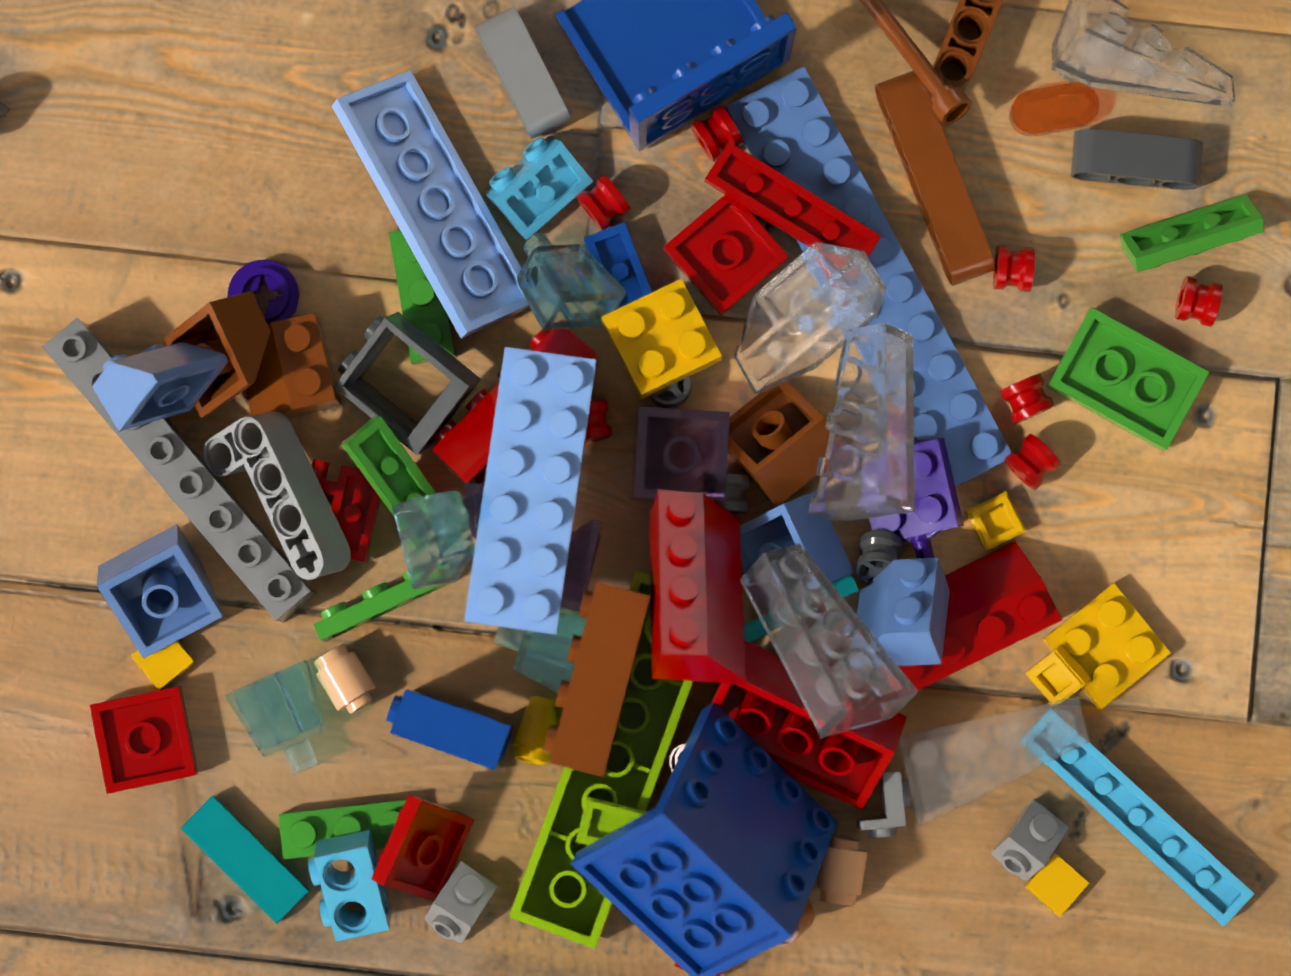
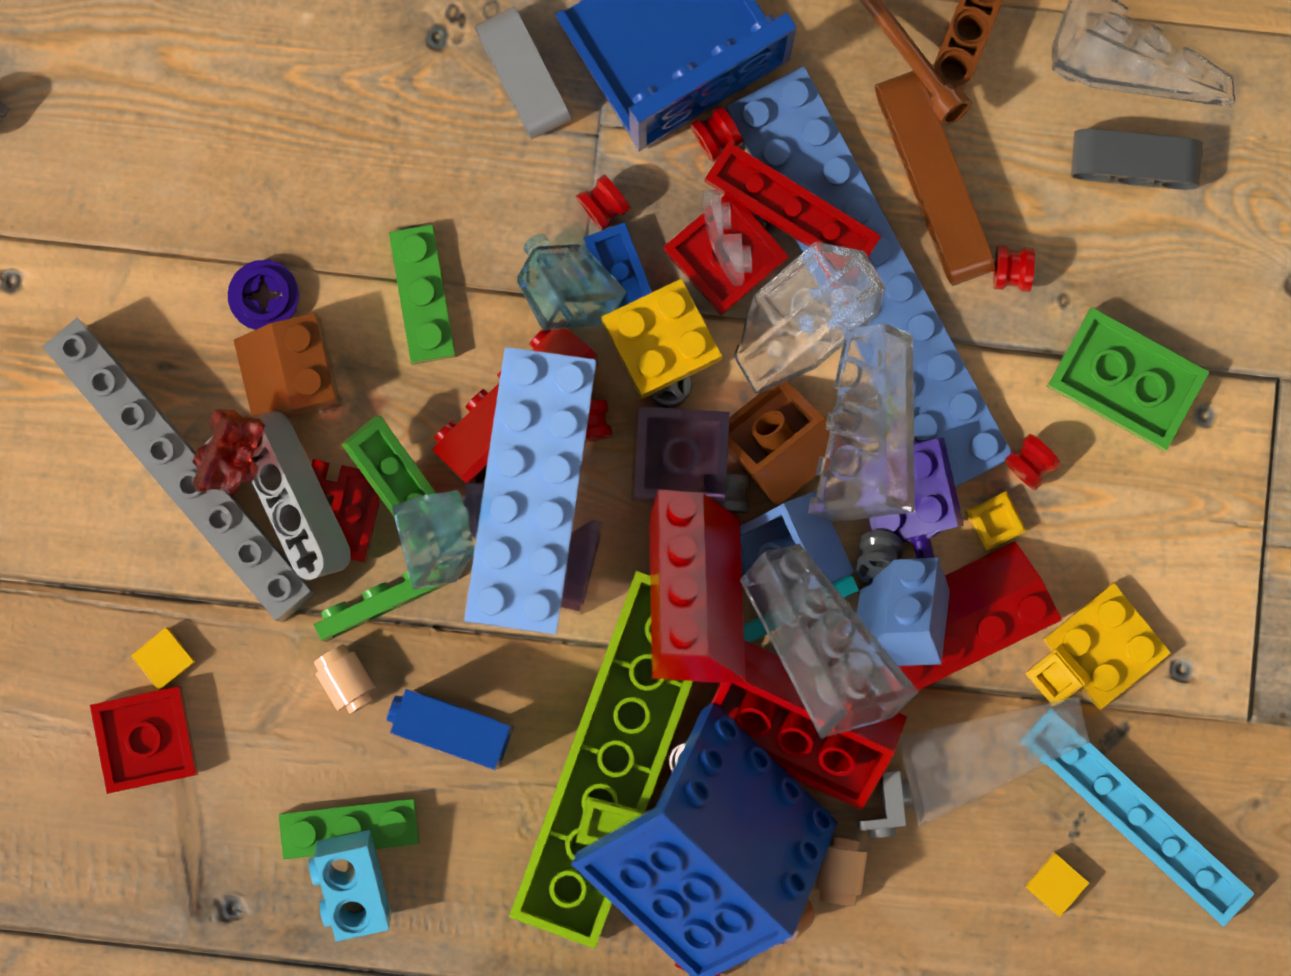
(156, 382): medium blue slope -> none
(159, 591): medium blue slope -> none
(229, 327): dark orange slope -> none
(229, 453): none -> clear red hips
(245, 859): teal tile -> none
(282, 714): clear light blue torso -> none
(409, 432): dark grey window -> none
(422, 848): red plate -> none
(433, 202): light blue plate -> none
(460, 903): light grey bracket -> none
(533, 731): yellow cone -> none
(537, 185): medium azure bracket -> none
(542, 654): clear light blue torso -> none
(598, 680): dark orange brick -> none
(728, 248): none -> clear slope
(1027, 398): red wheel -> none
(1030, 841): light grey bracket -> none
(1054, 109): clear orange tile -> none
(1192, 233): bright green plate -> none
(1198, 301): red wheel -> none

